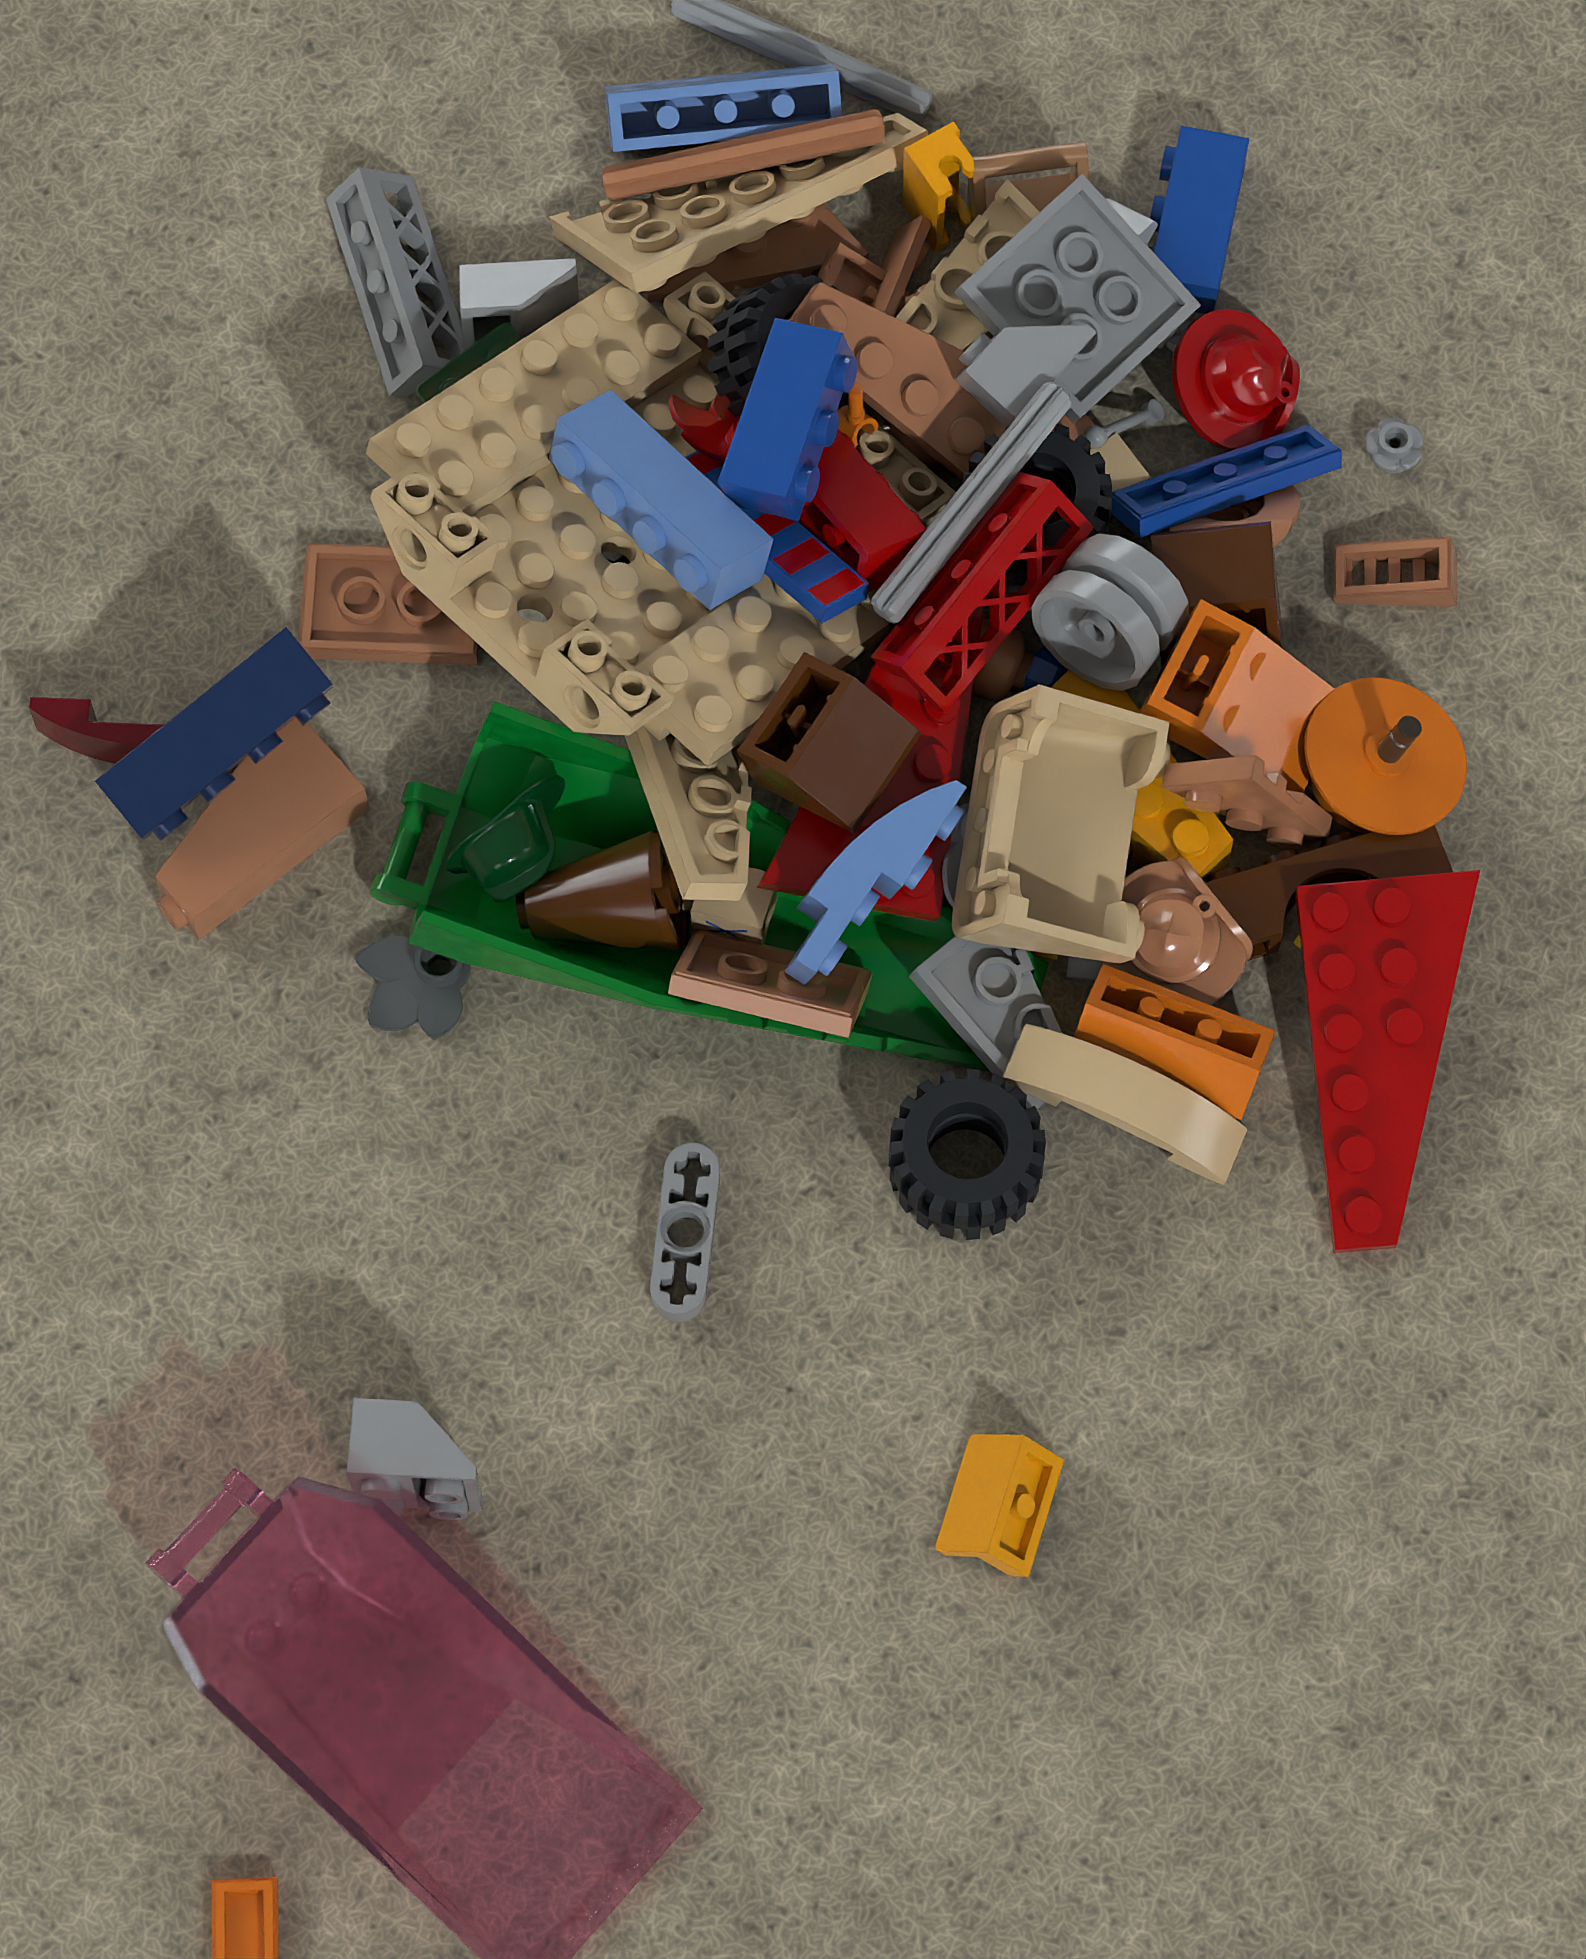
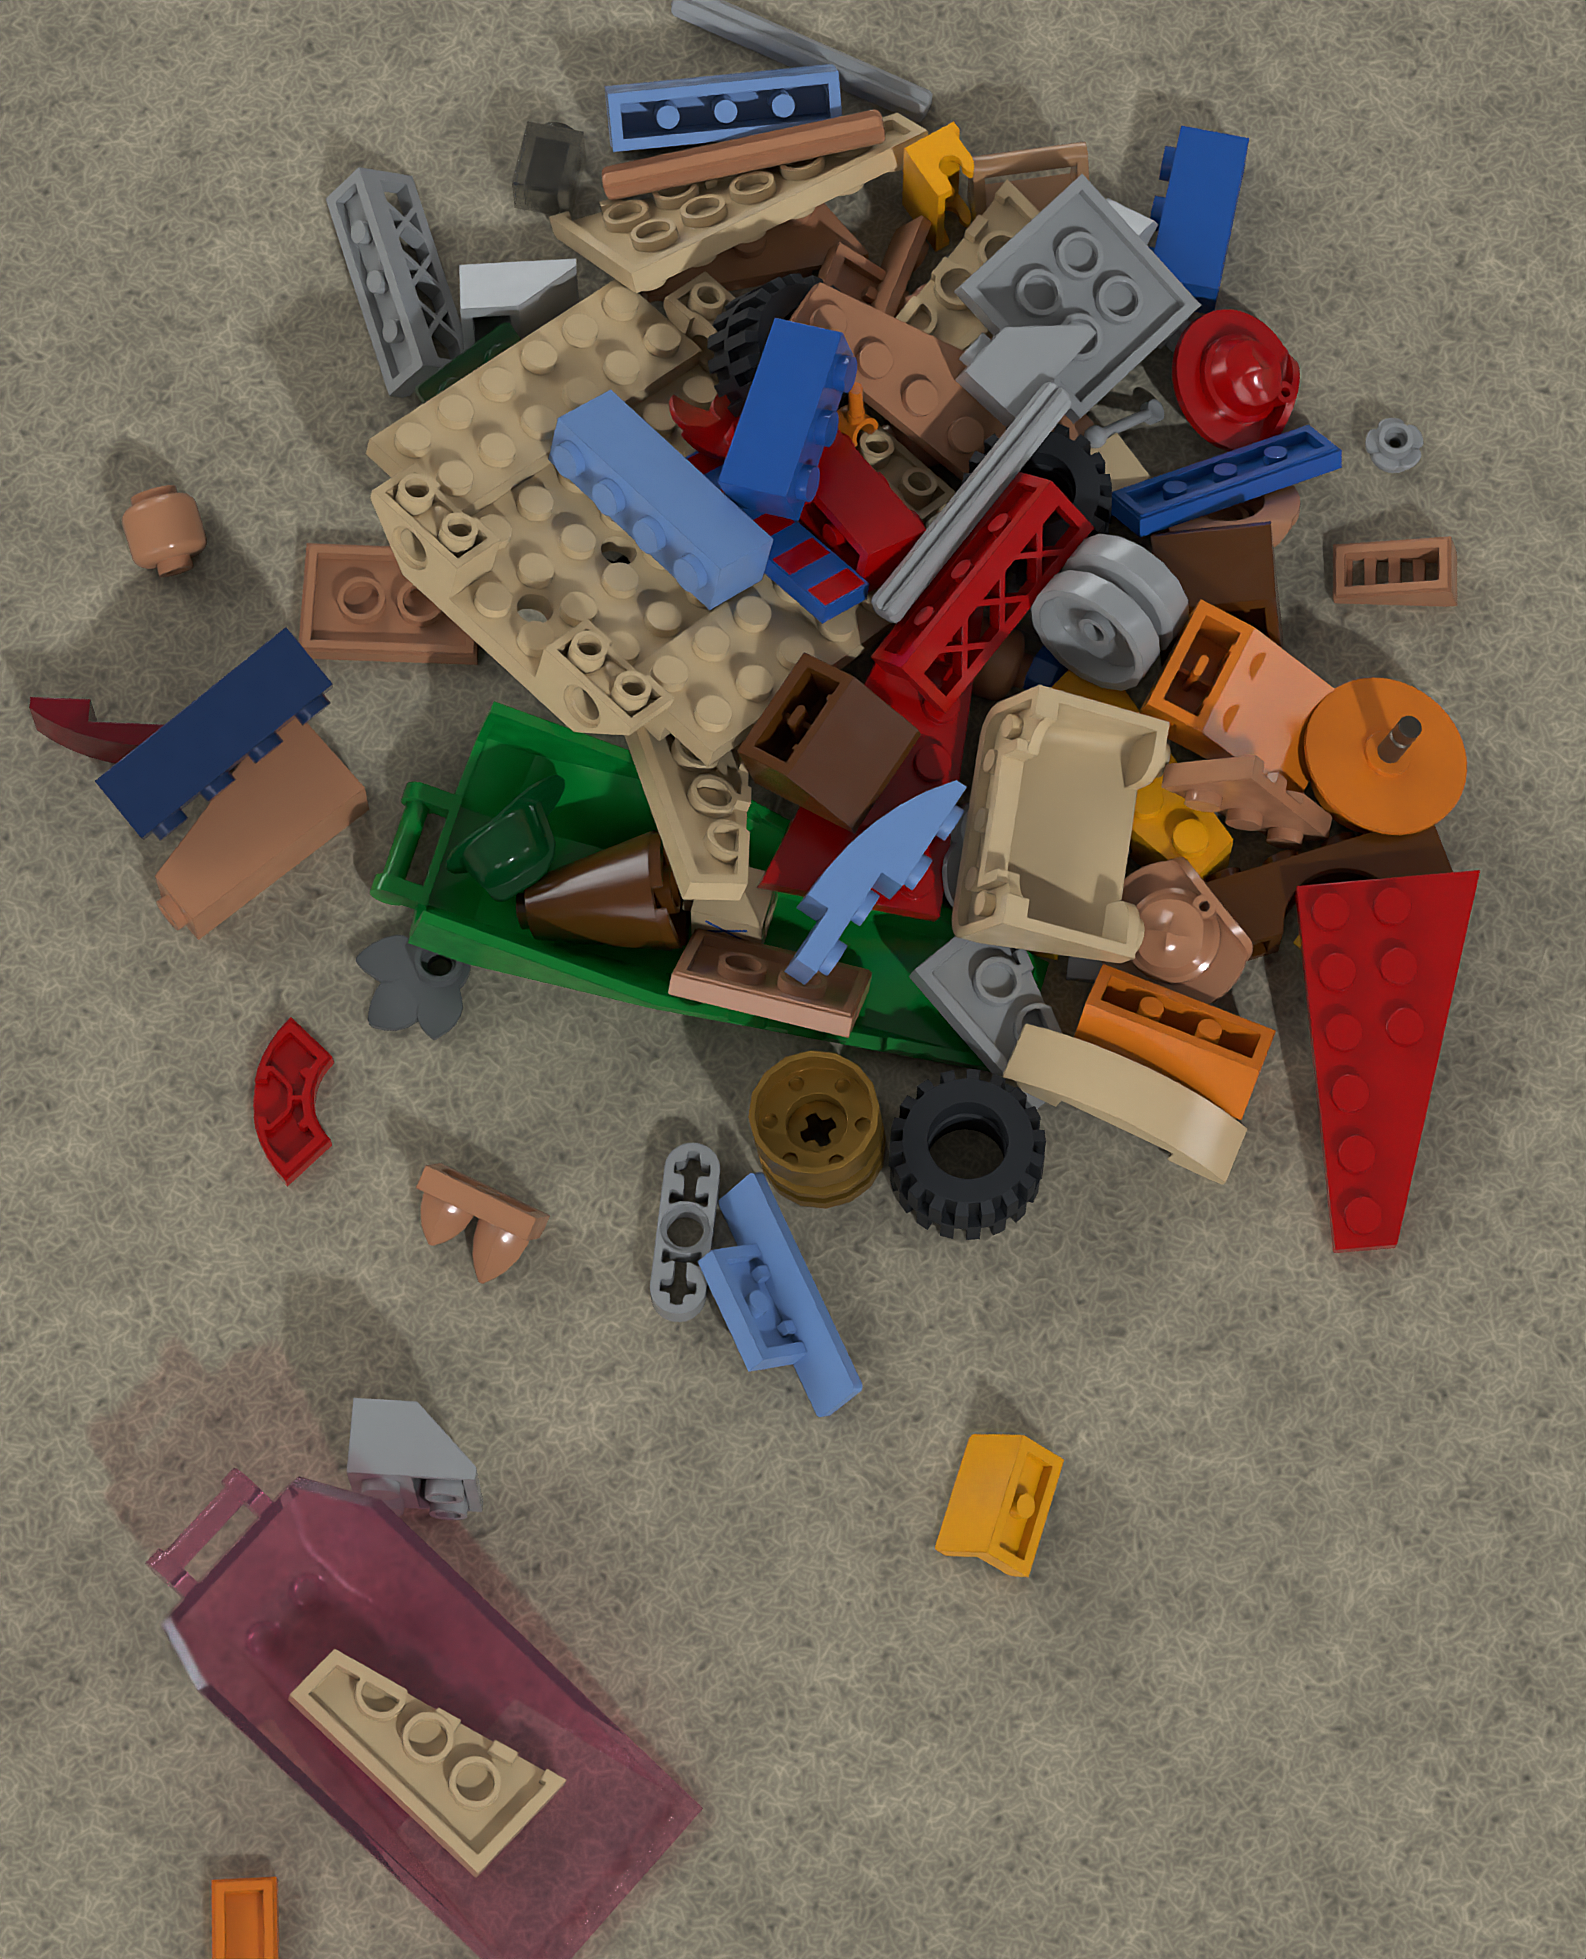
(164, 530): none -> nougat head
(287, 1099): none -> red tile
(440, 1772): none -> tan wing
(503, 1221): none -> nougat tile
(548, 168): none -> clear smoke brick
(774, 1300): none -> medium blue bracket
(811, 1096): none -> pearl gold wheel

